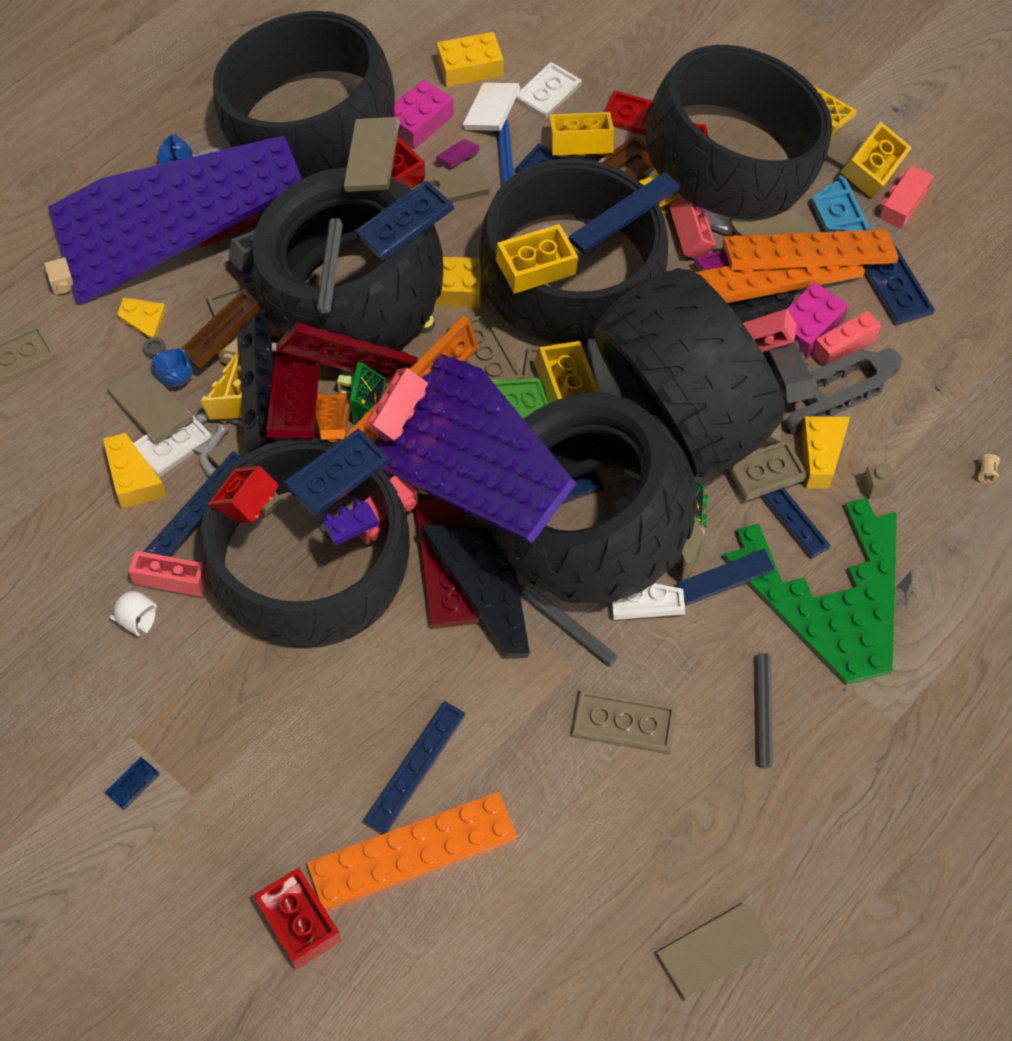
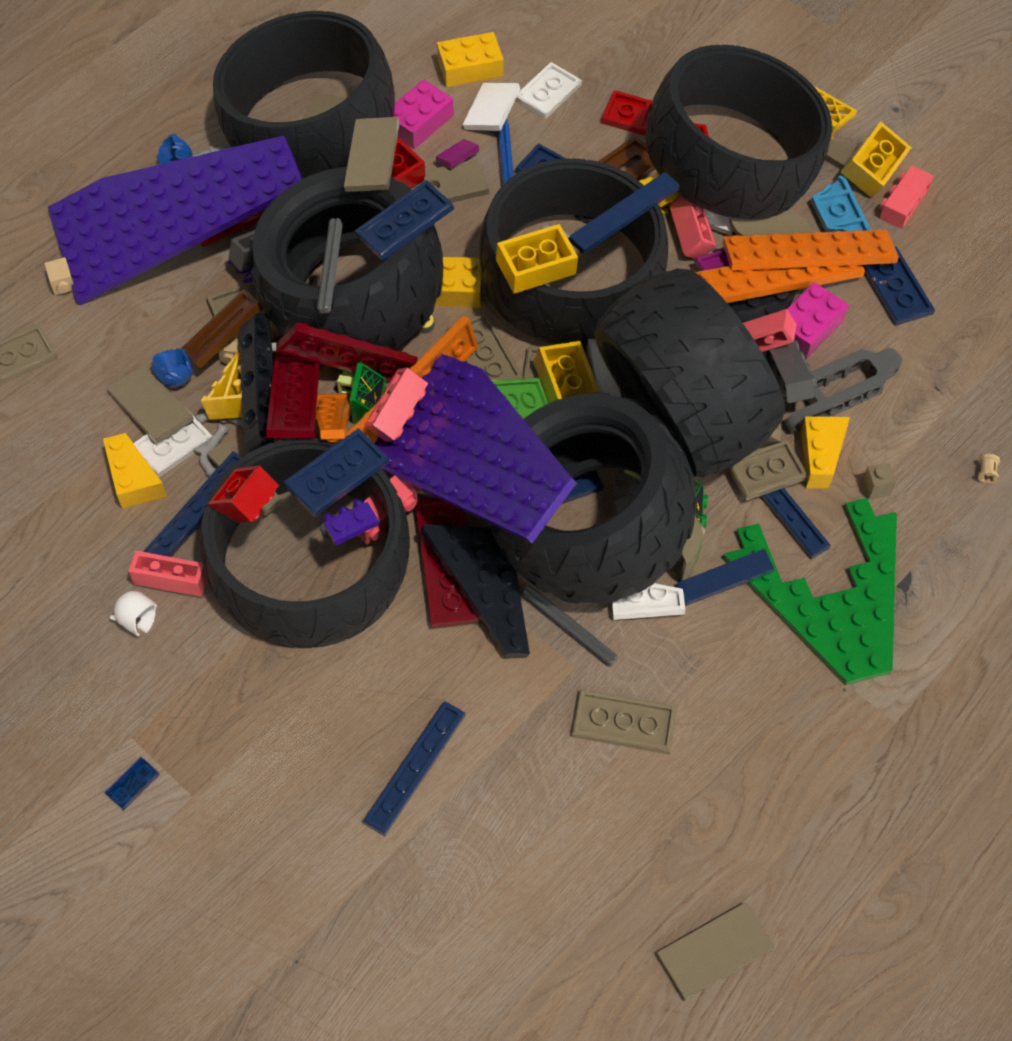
(142, 315): yellow wing -> none
(153, 346): dark grey tile -> none
(297, 918): red brick -> none
(411, 851): orange plate -> none
(581, 134): yellow brick -> none
(764, 697): dark grey axle -> none
(846, 338): coral brick -> none

